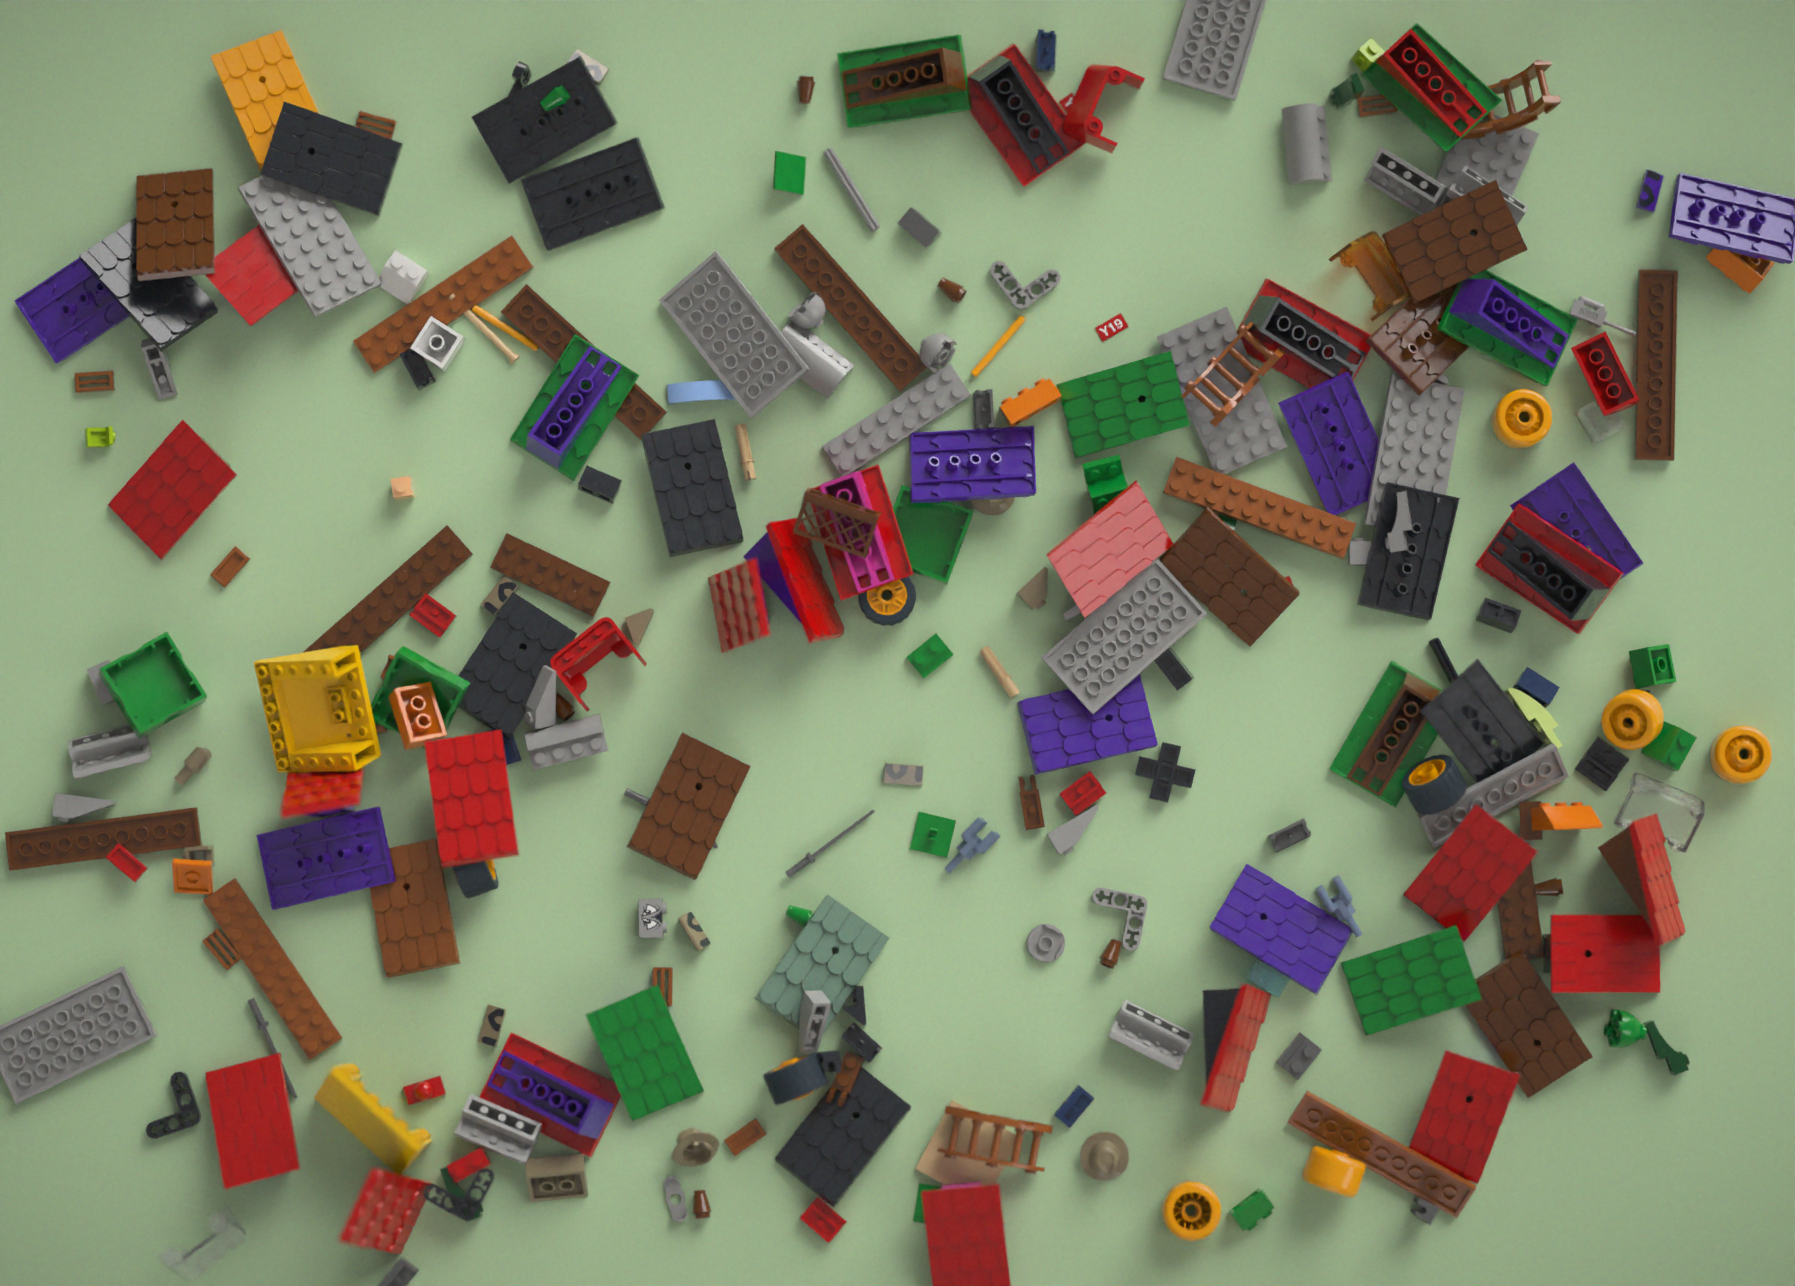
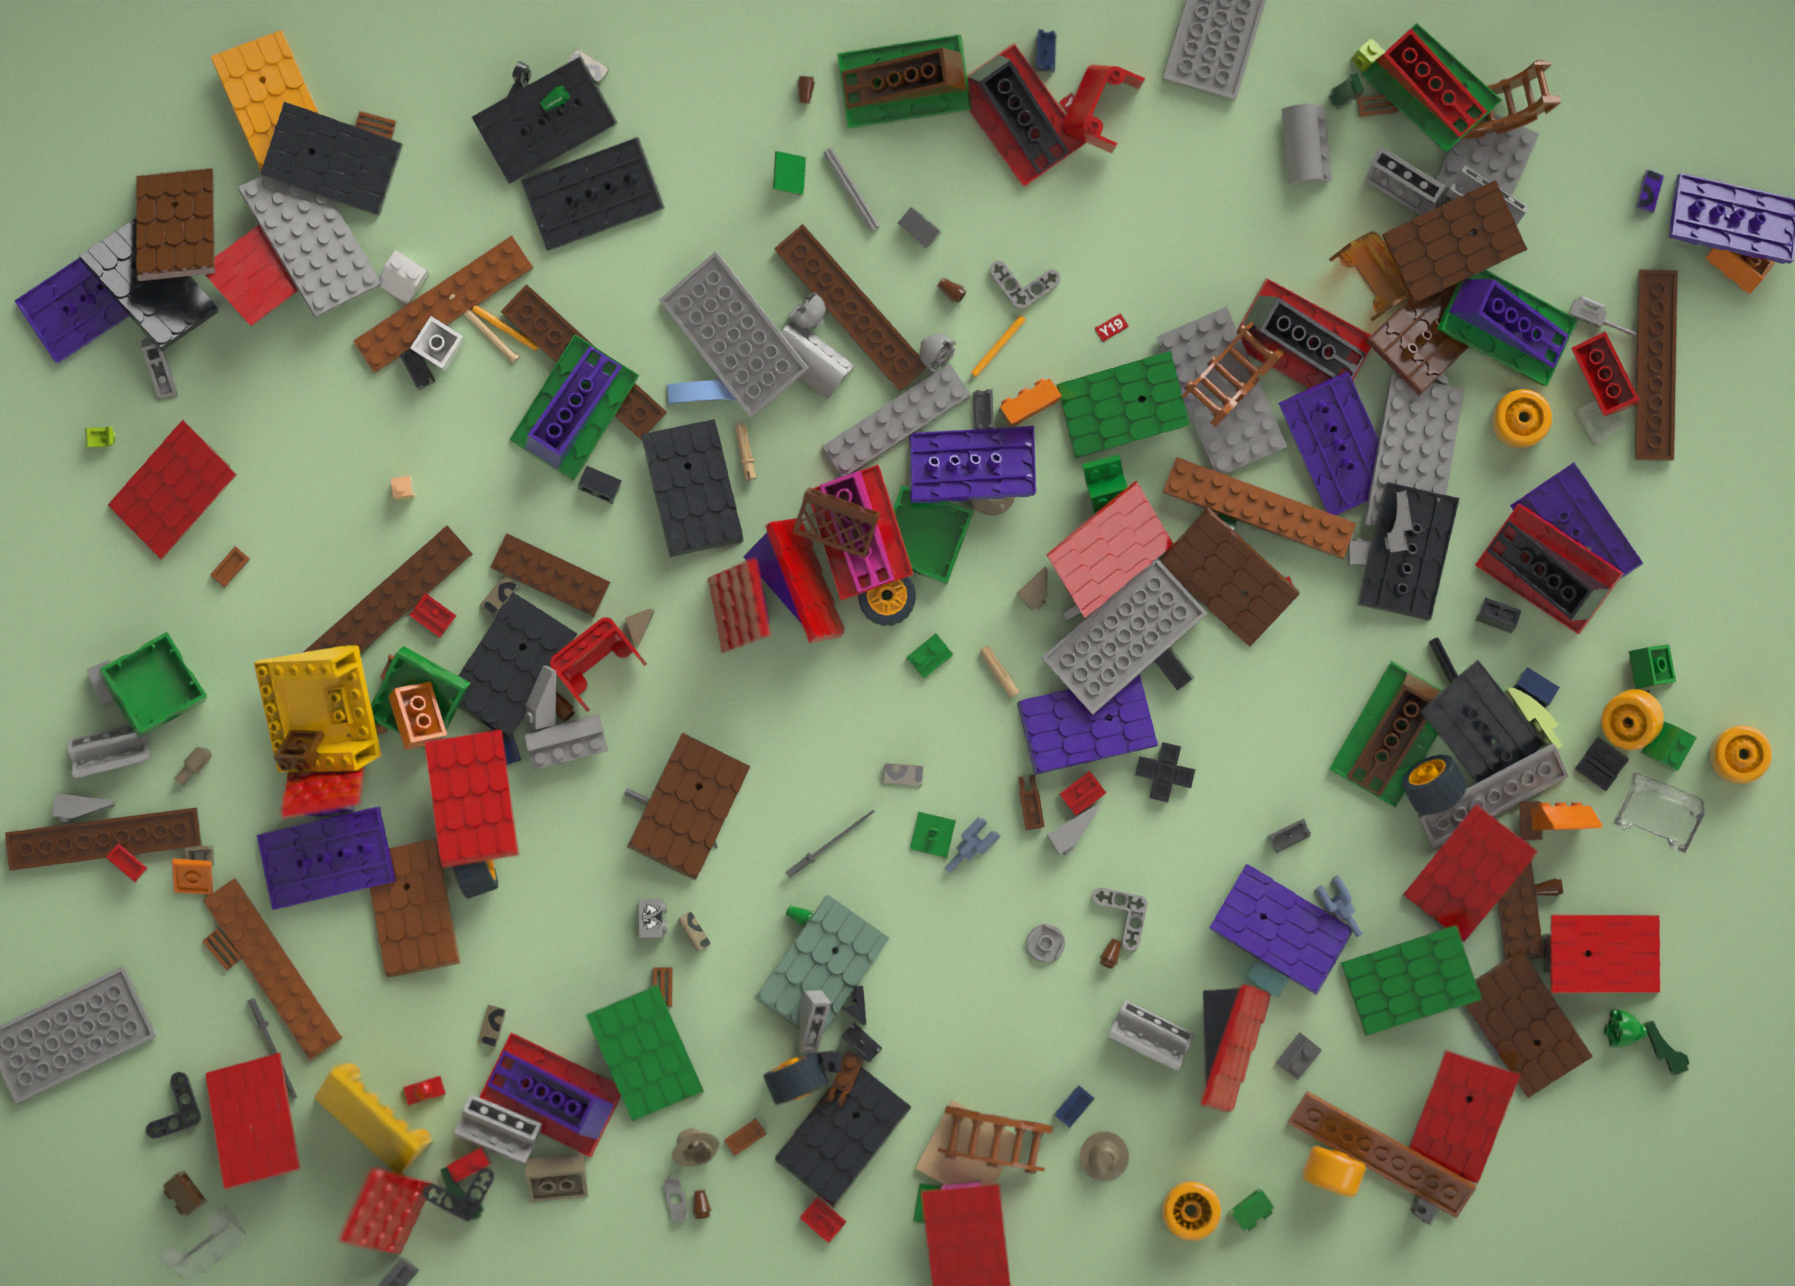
(101, 381): dark orange tile -> none
(184, 1193): none -> reddish brown slope
(299, 750): none -> reddish brown plate
(1644, 871): red piece -> none

